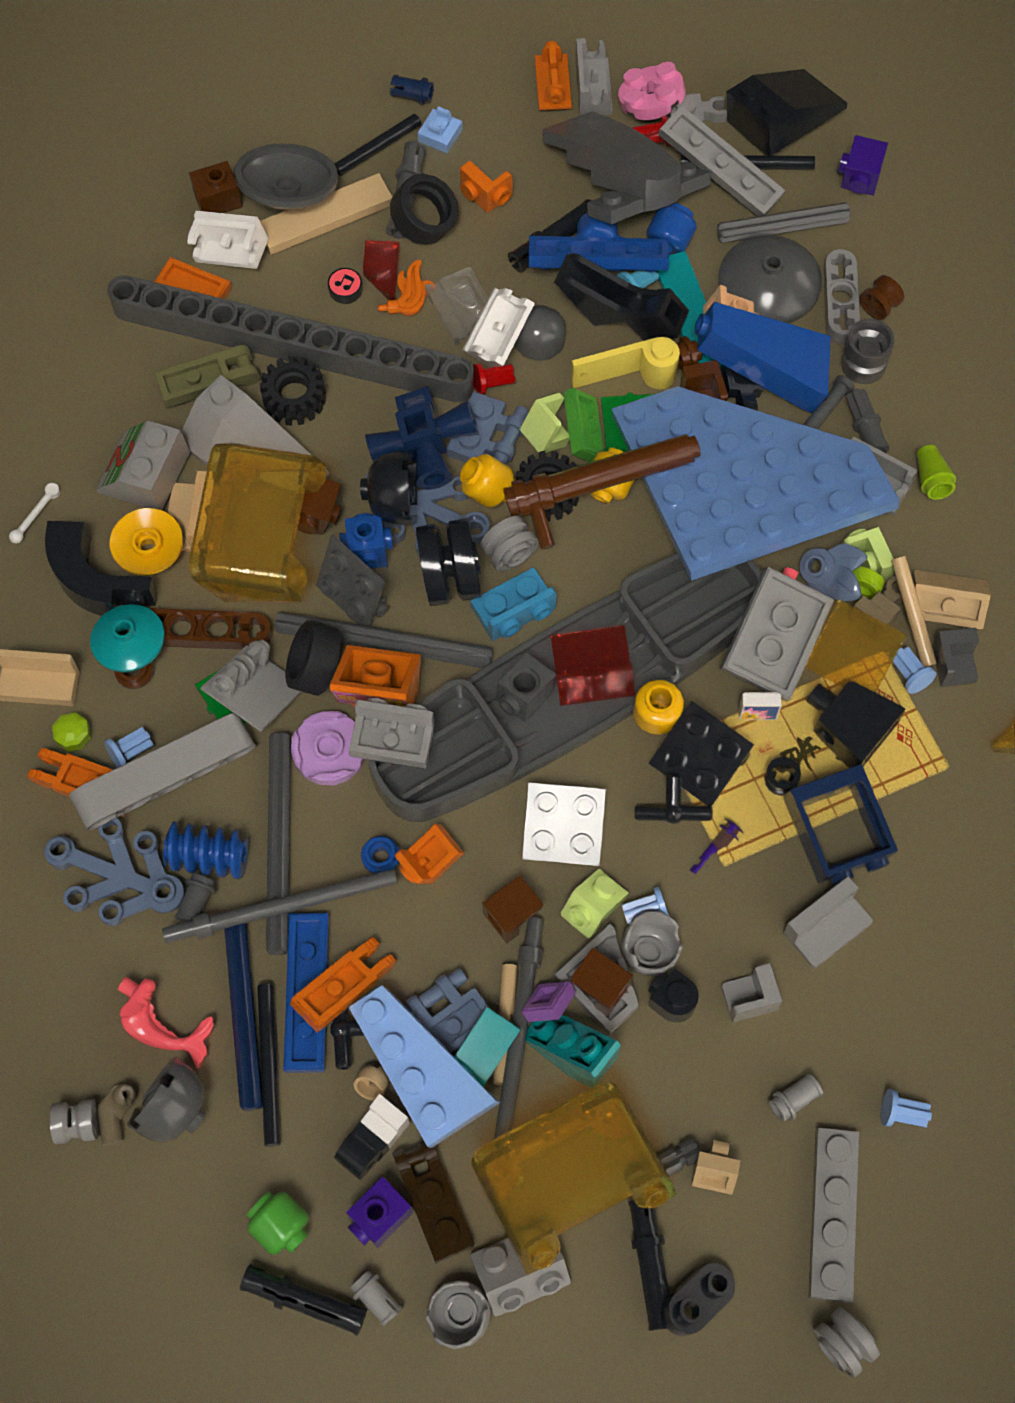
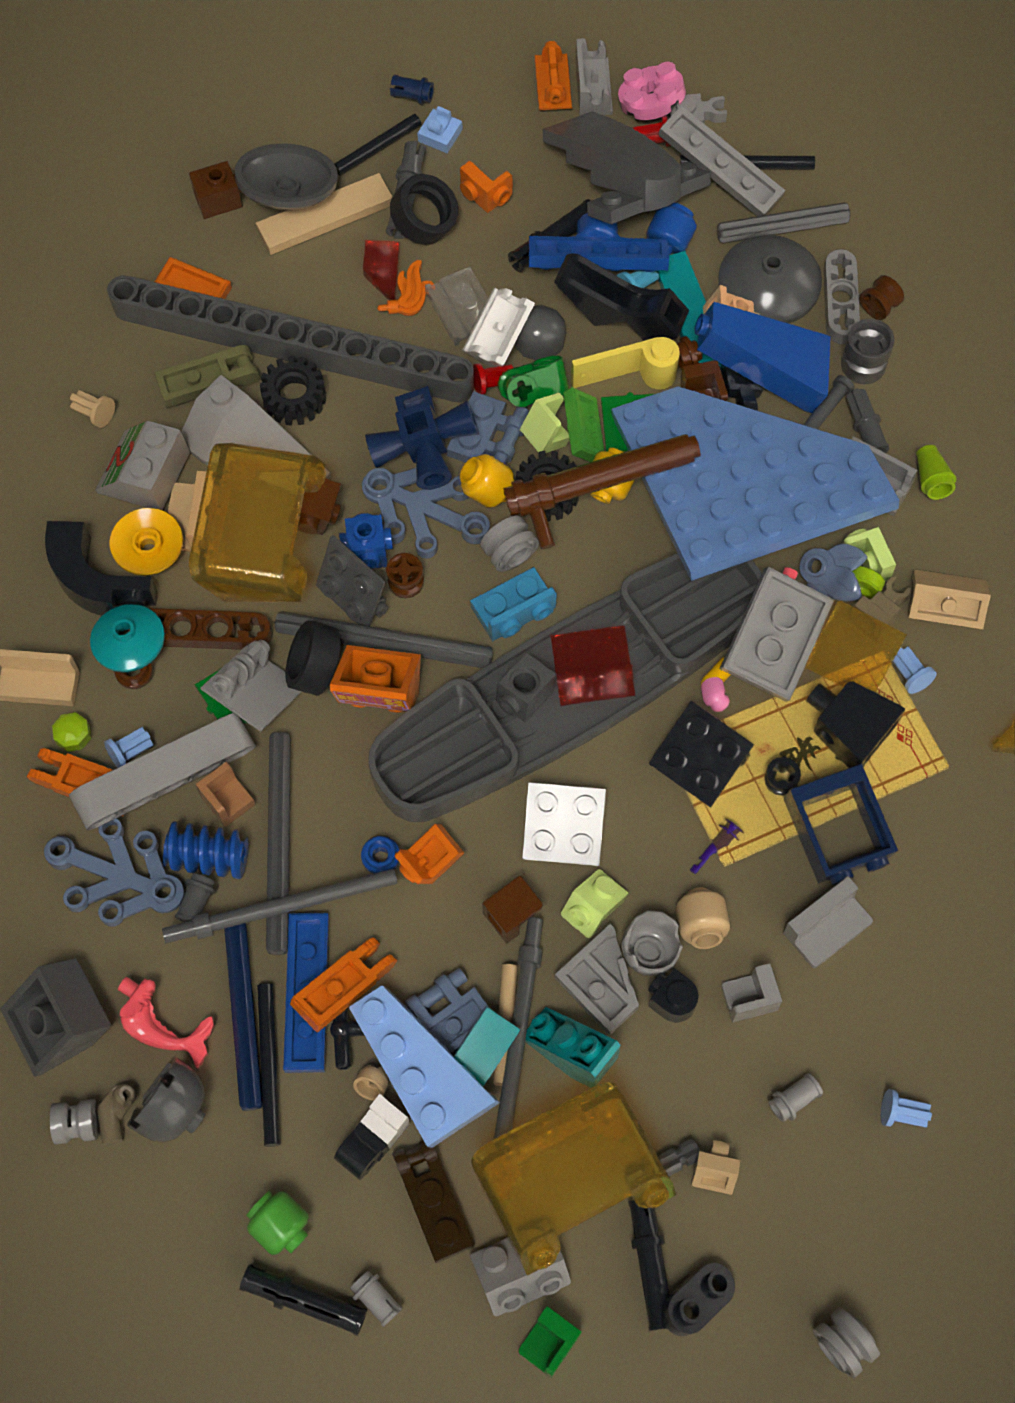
(52, 491): white hinge -> none
(55, 1015): none -> dark grey slope
(98, 409): none -> tan piece
(224, 794): none -> medium nougat panel
(227, 239): white hinge -> none
(322, 748): lavender tile -> none
(345, 285): tile -> none
(378, 1213): dark purple brick -> none
(391, 487): black cylinder -> none
(392, 733): light grey bracket -> none
(405, 566): none -> reddish brown wheel
(449, 562): black wheel -> none
(458, 1314): light grey hair -> none
(539, 380): none -> green piece
(548, 1001): medium lavender tile -> none
(549, 1342): none -> green panel
(602, 980): reddish brown panel -> none
(649, 903): light blue piece -> none
(658, 706): yellow head -> none
(673, 811): black piece -> none
(702, 918): none -> tan head
(713, 688): none -> bright pink arm
(760, 706): white tile -> none
(780, 107): black slope -> none
(834, 1215): light grey plate -> none
(863, 165): dark purple brick -> none
(913, 611): tan bar -> none
(955, 656): dark grey panel -> none

